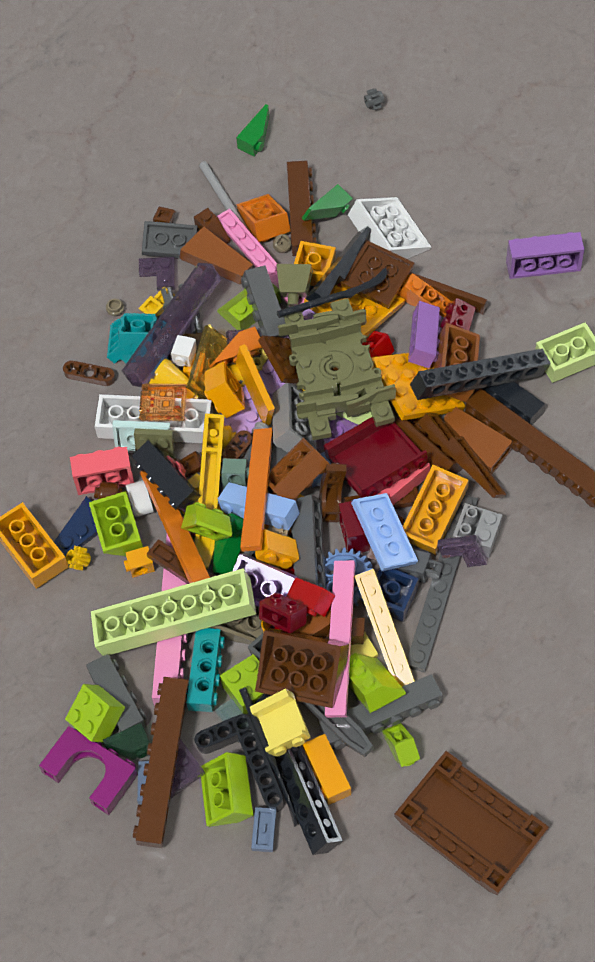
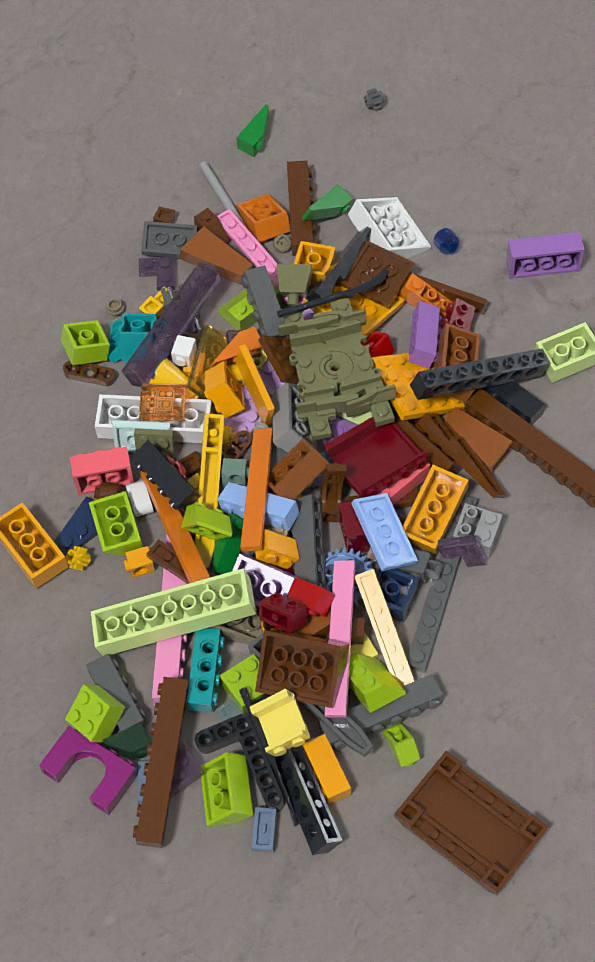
(85, 342): none -> lime brick
(446, 241): none -> clear blue head

